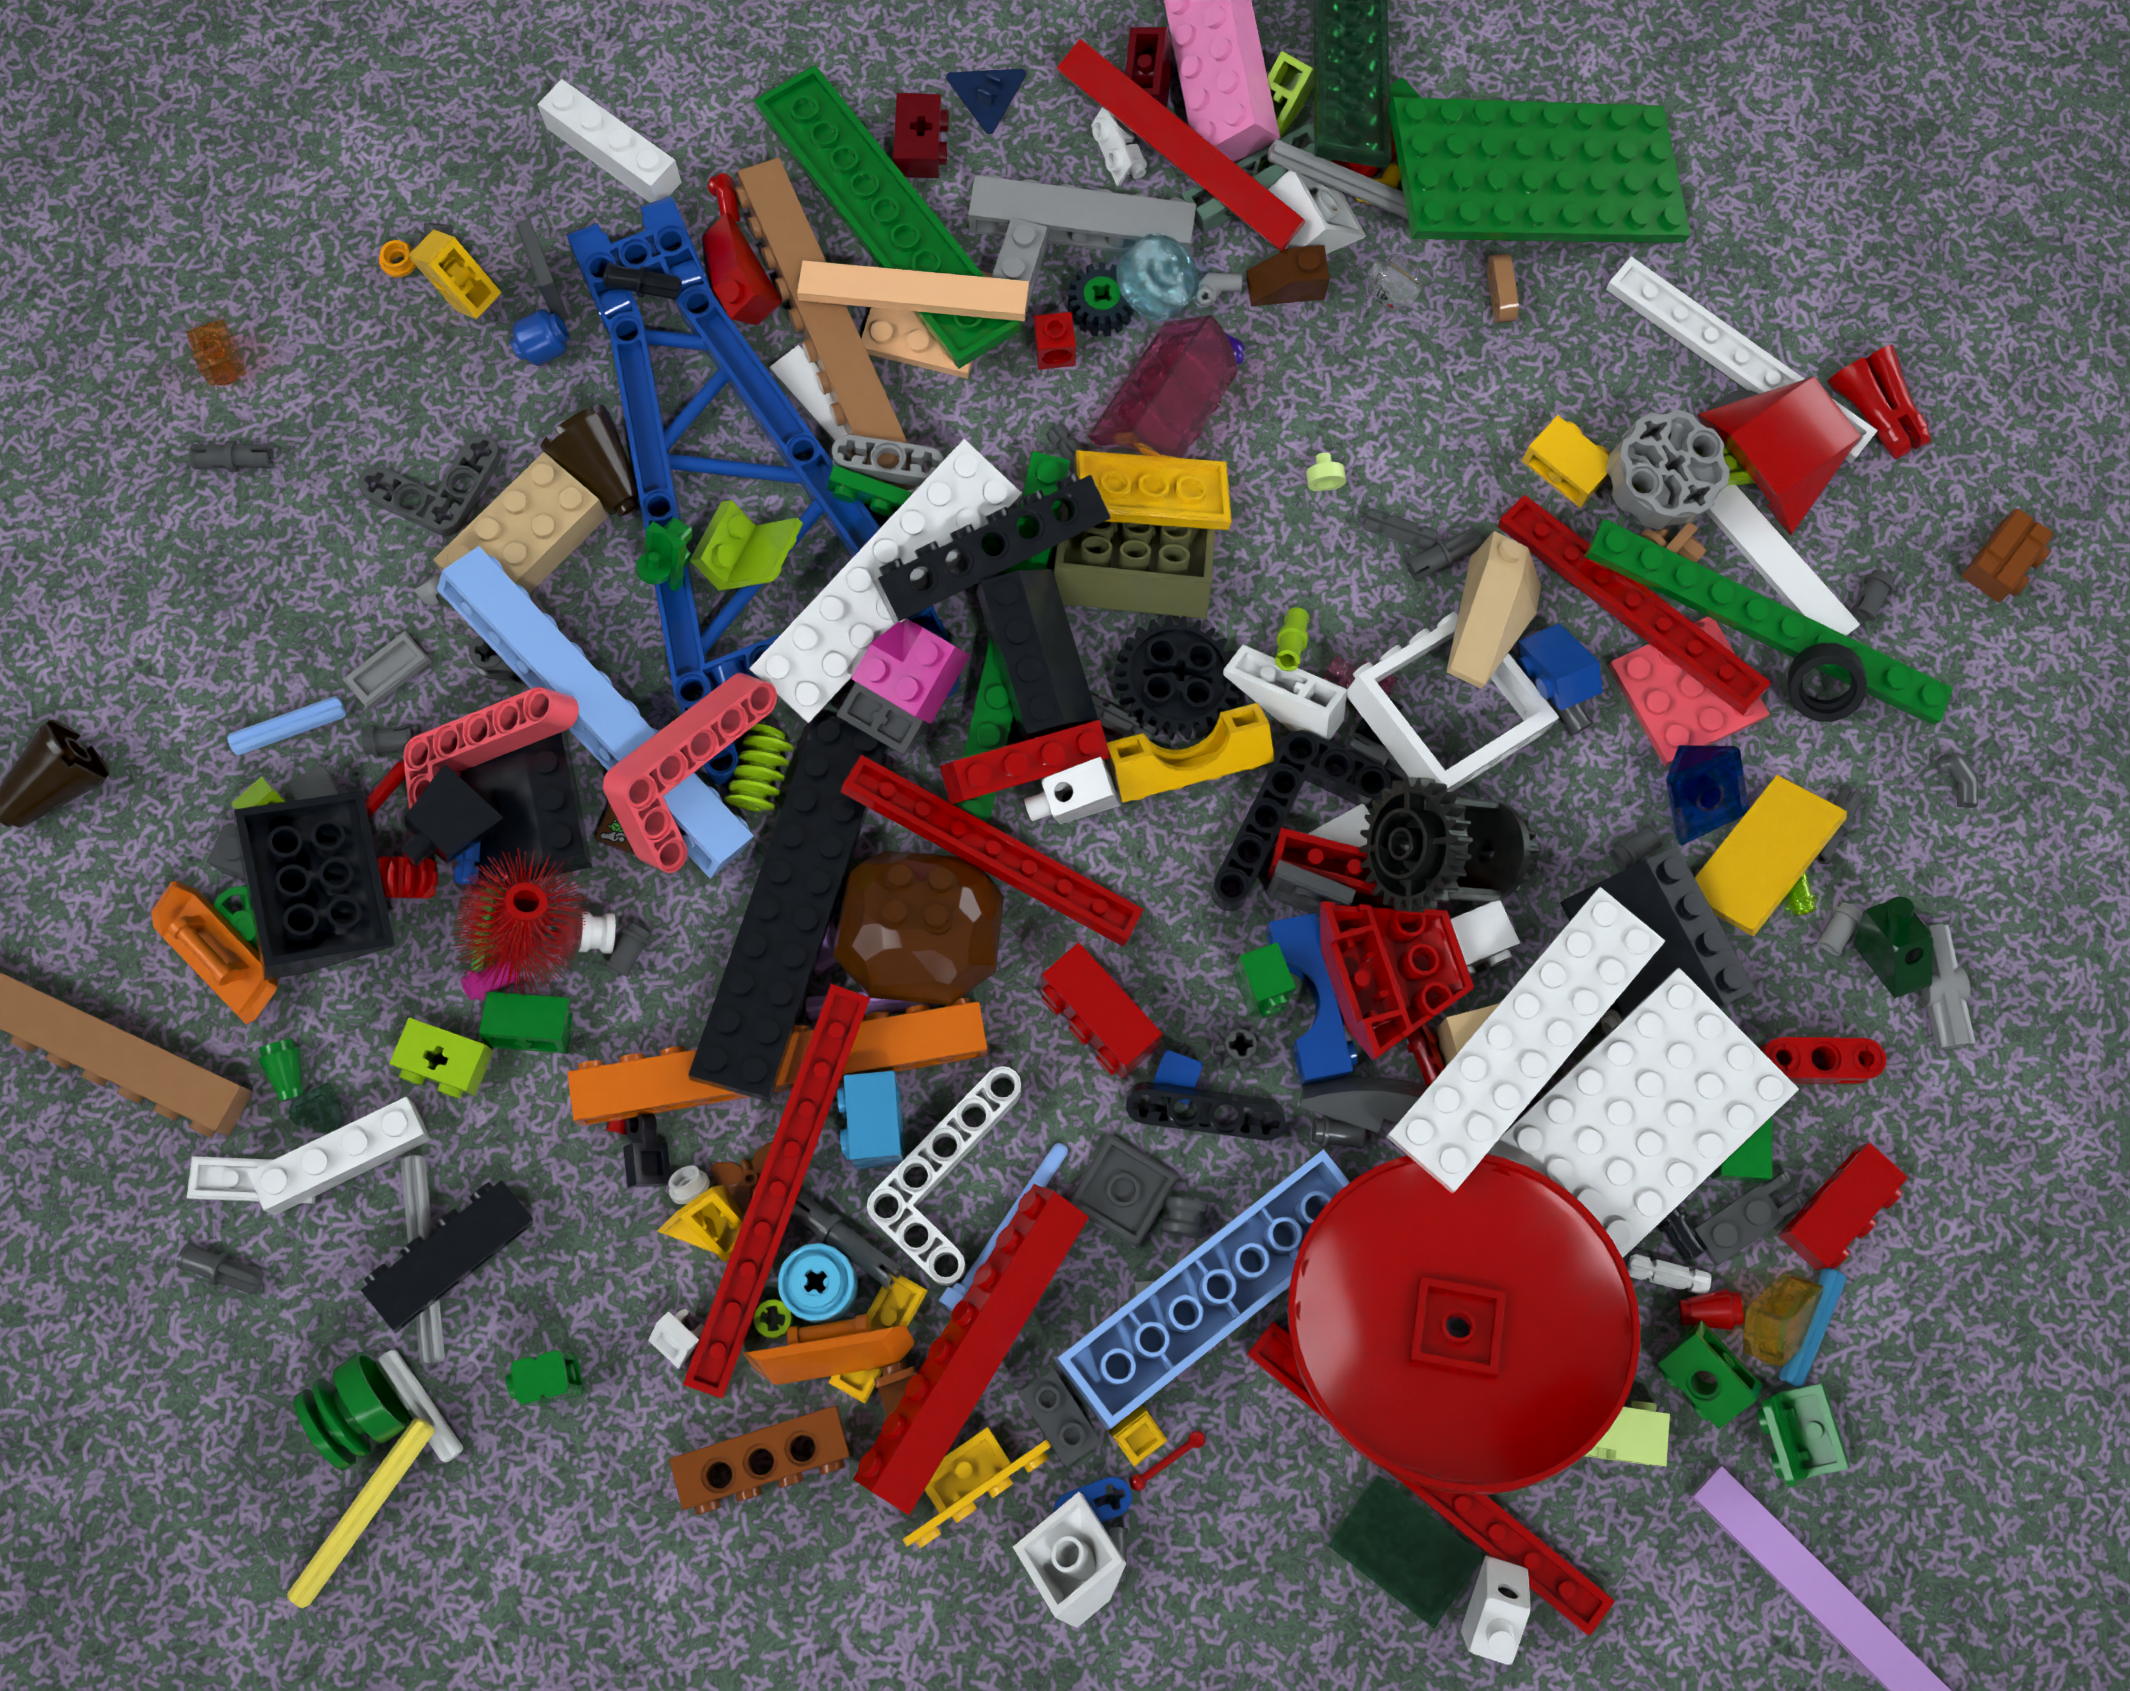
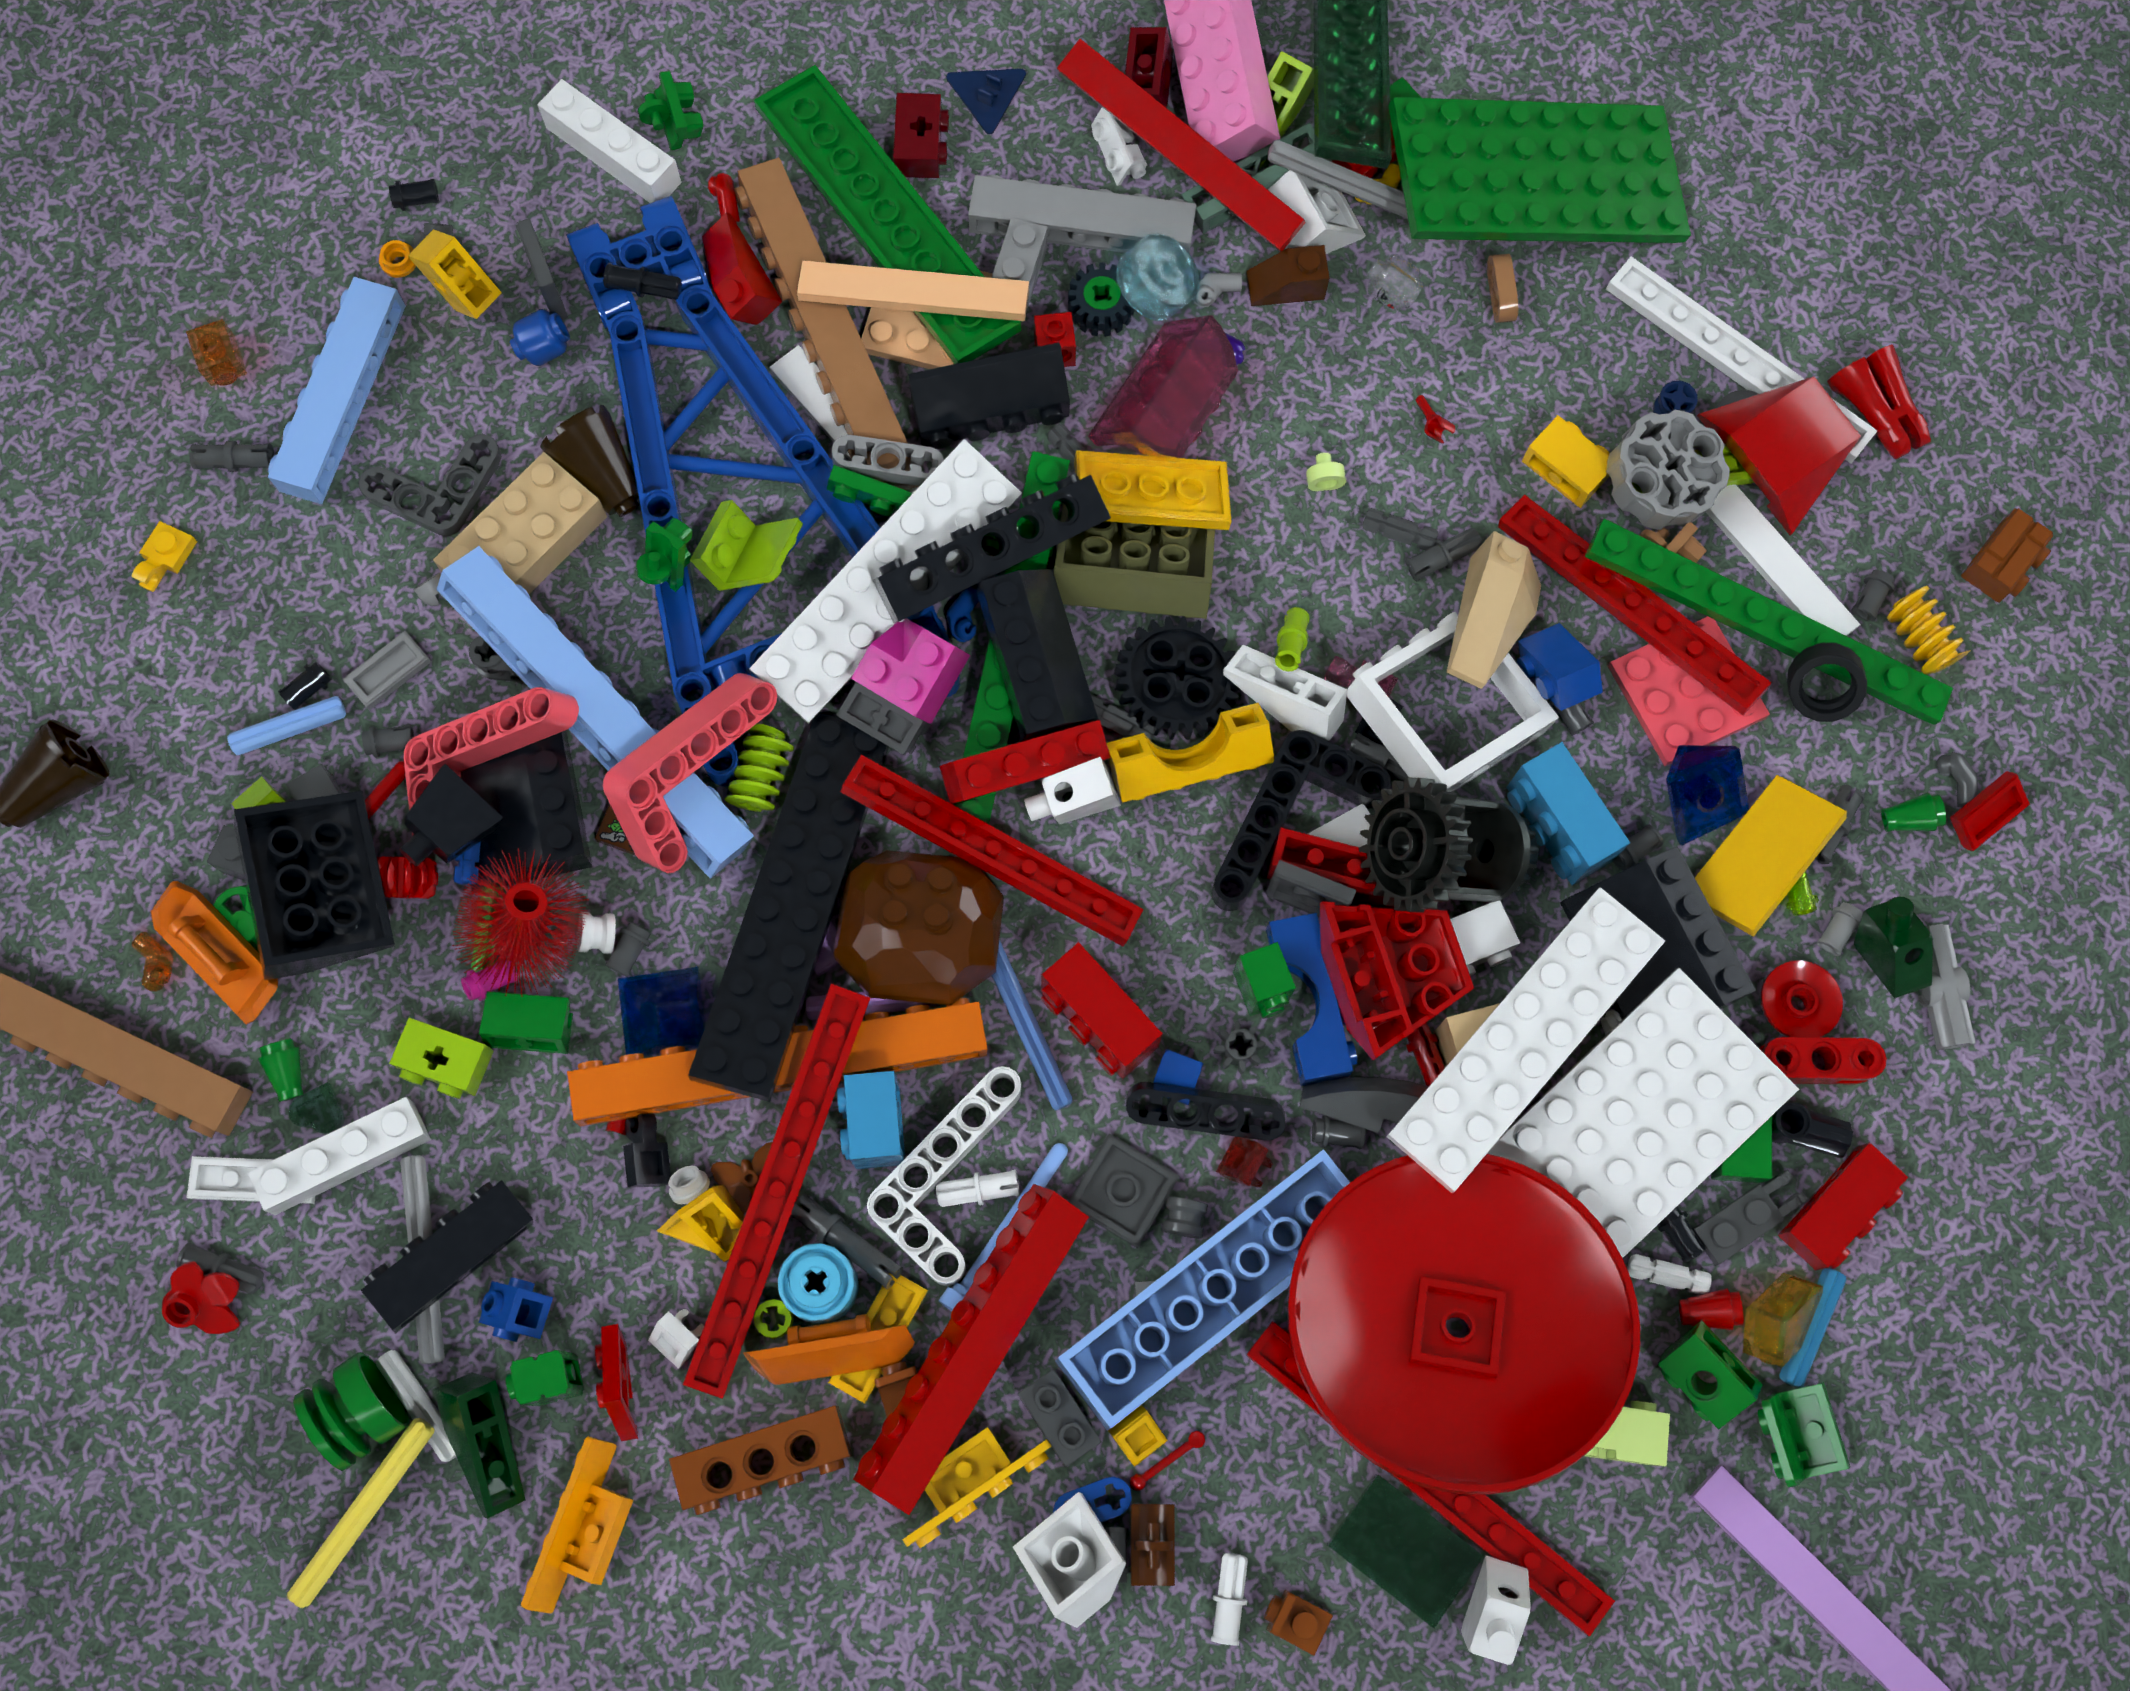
(157, 963): none -> clear orange arm
(164, 550): none -> yellow plate
(201, 1300): none -> red plate
(305, 685): none -> black pin
(336, 390): none -> light blue brick
(413, 193): none -> black pin
(481, 1441): none -> dark green slope
(515, 1309): none -> blue brick
(582, 1529): none -> light orange bracket
(616, 1385): none -> red wing
(662, 1011): none -> clear blue slope
(665, 111): none -> green hips
(959, 615): none -> blue arm
(978, 1188): none -> white axle
(990, 396): none -> black slope
(1030, 1033): none -> medium blue axle
(1152, 1544): none -> reddish brown hips
(1230, 1599): none -> white axle
(1243, 1161): none -> clear red tile
(1297, 1621): none -> dark orange bracket
(1435, 423): none -> red hand
(1566, 814): none -> dark azure brick
(1681, 396): none -> dark blue wheel
(1812, 1130): none -> black piece
(1815, 988): none -> red dish
(1915, 814): none -> green cone
(1925, 631): none -> yellow piece
(1989, 811): none -> red tile

